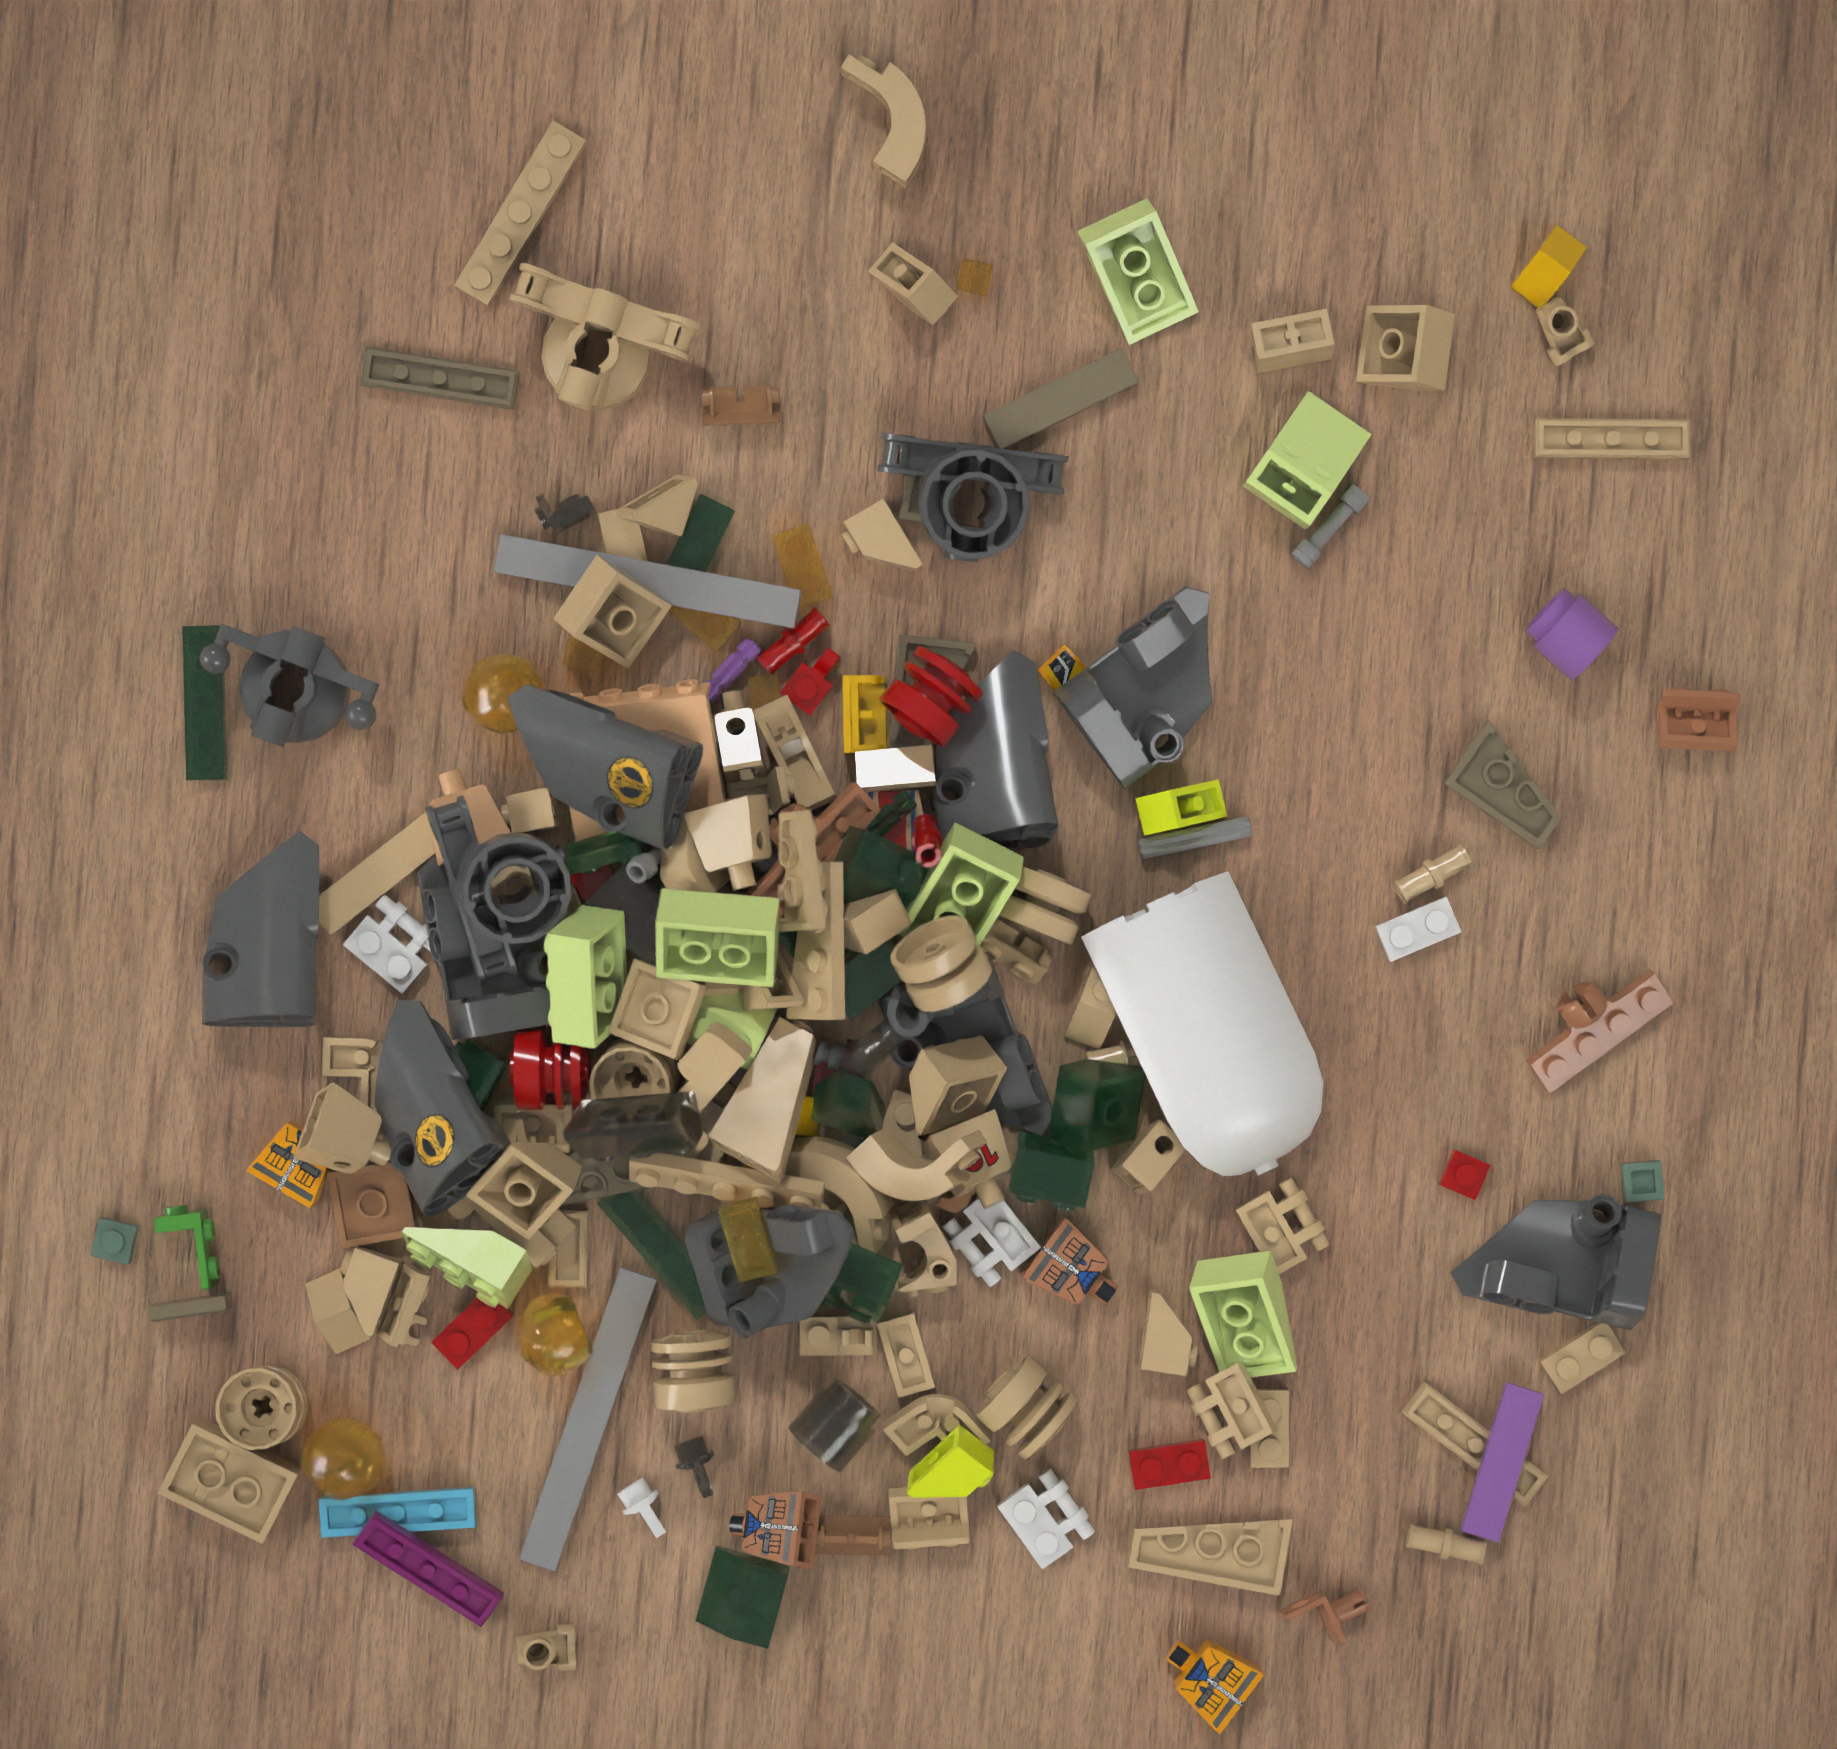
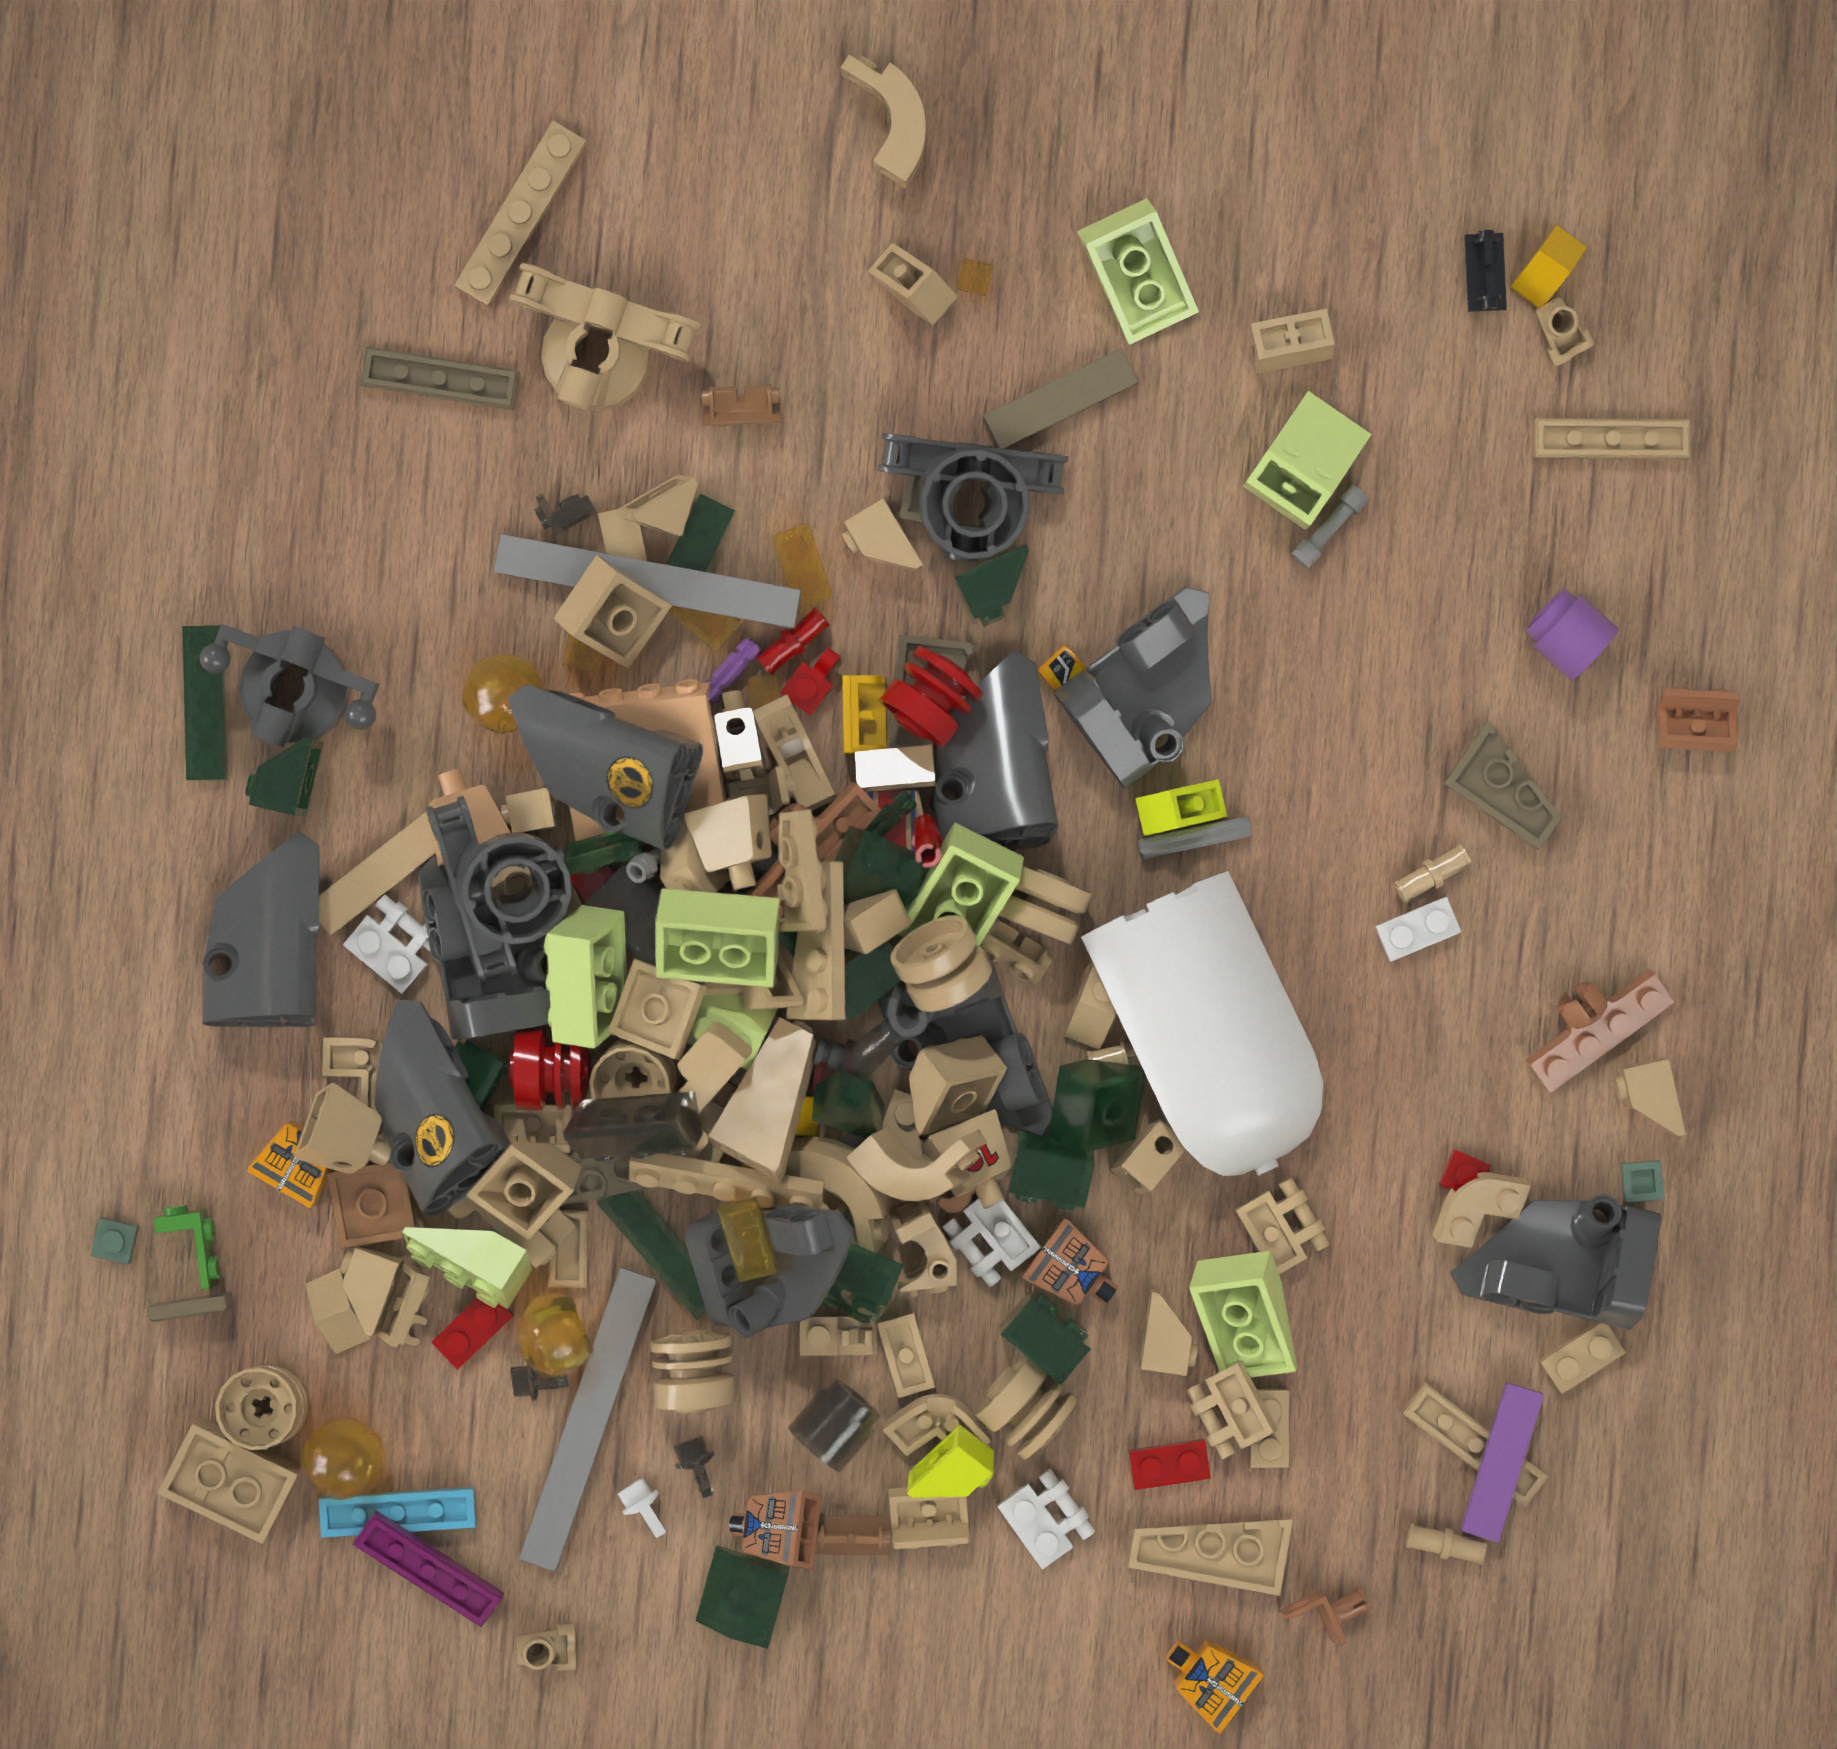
(286, 779): none -> clear green slope
(528, 1381): none -> clear smoke piece
(990, 586): none -> clear green slope
(1045, 1337): none -> clear green brick
(1405, 347): tan slope -> none
(1465, 1208): none -> tan plate
(1485, 271): none -> black hinge
(1651, 1092): none -> tan slope

